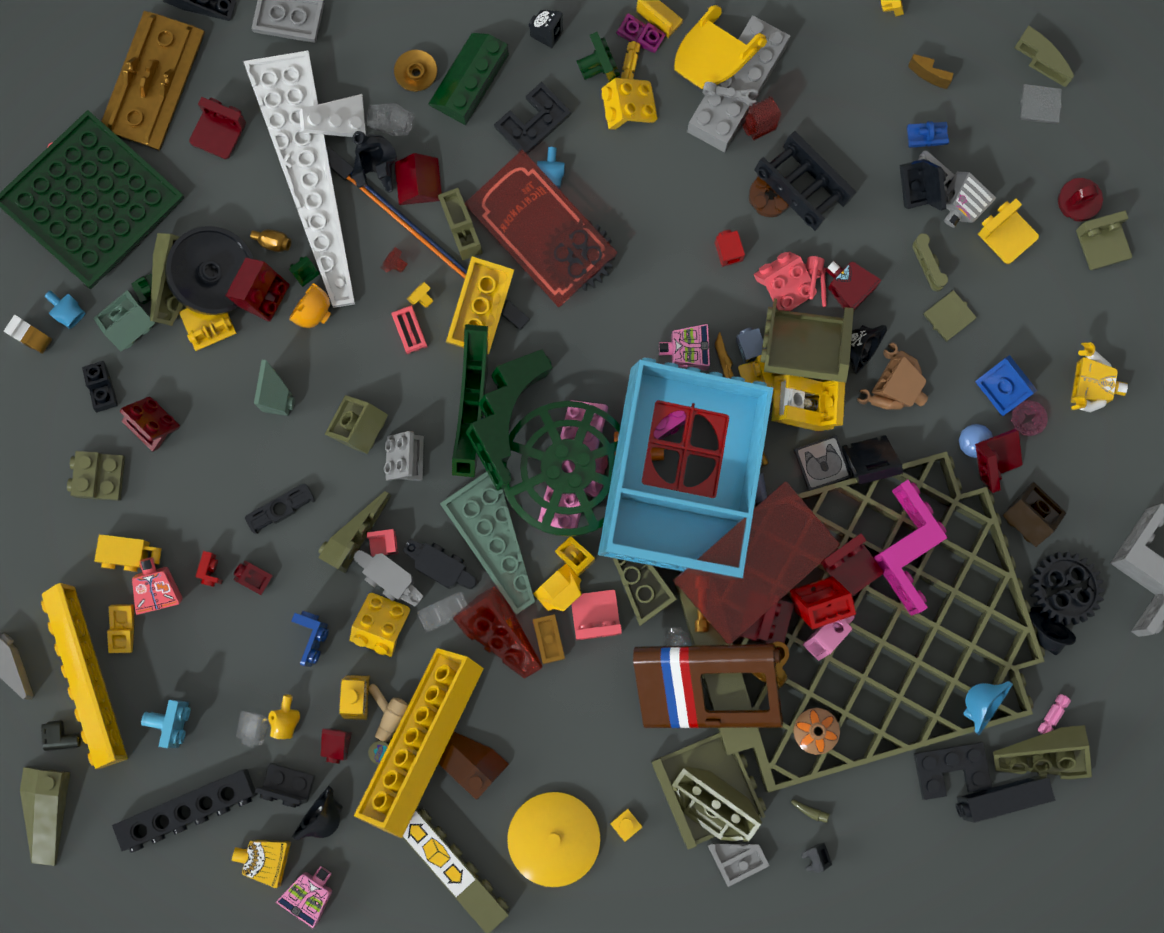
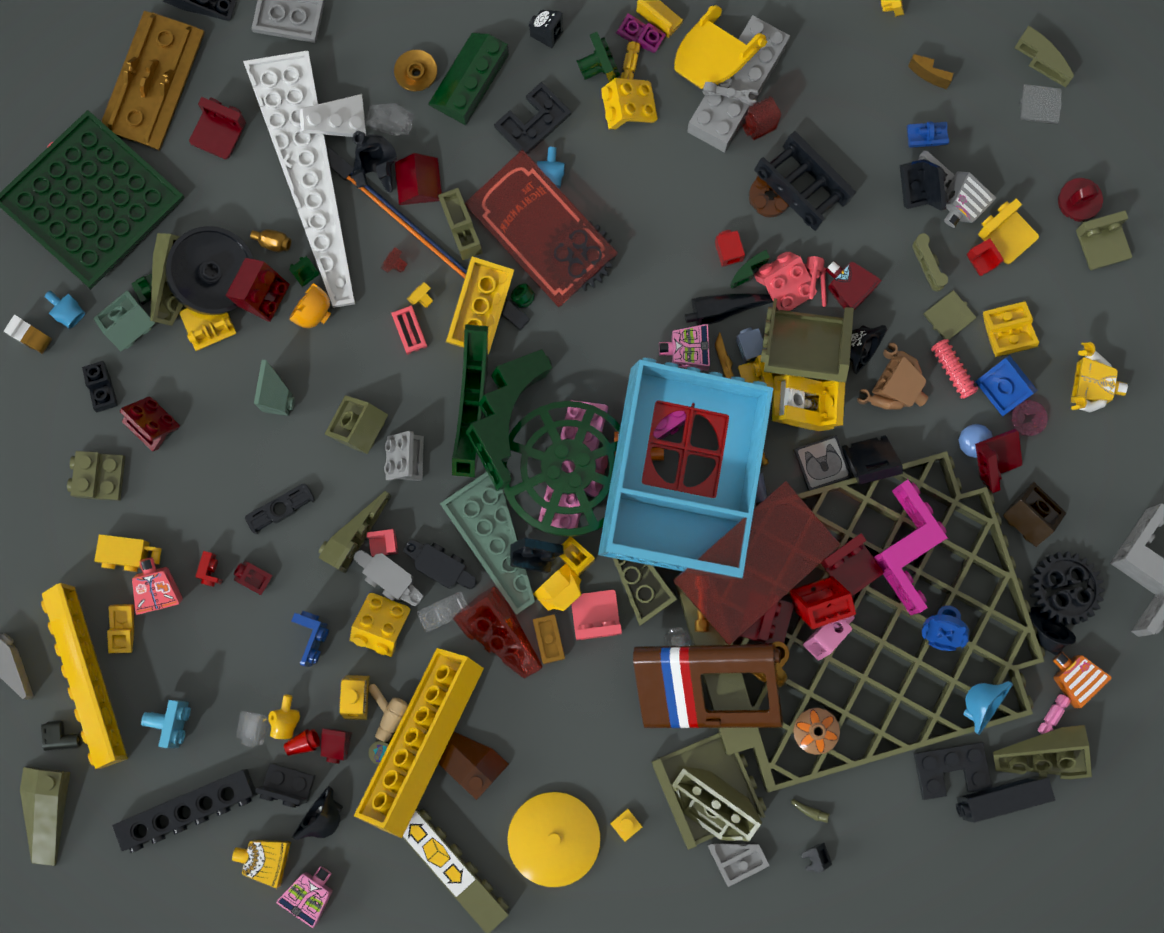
(303, 742): none -> red cone
(523, 295): none -> dark green tile
(534, 554): none -> black bracket
(719, 307): none -> black piece
(745, 273): none -> dark green slope
(946, 629): none -> blue tile
(954, 368): none -> coral piece
(985, 257): none -> red panel
(1010, 329): none -> yellow slope
(1079, 678): none -> orange torso

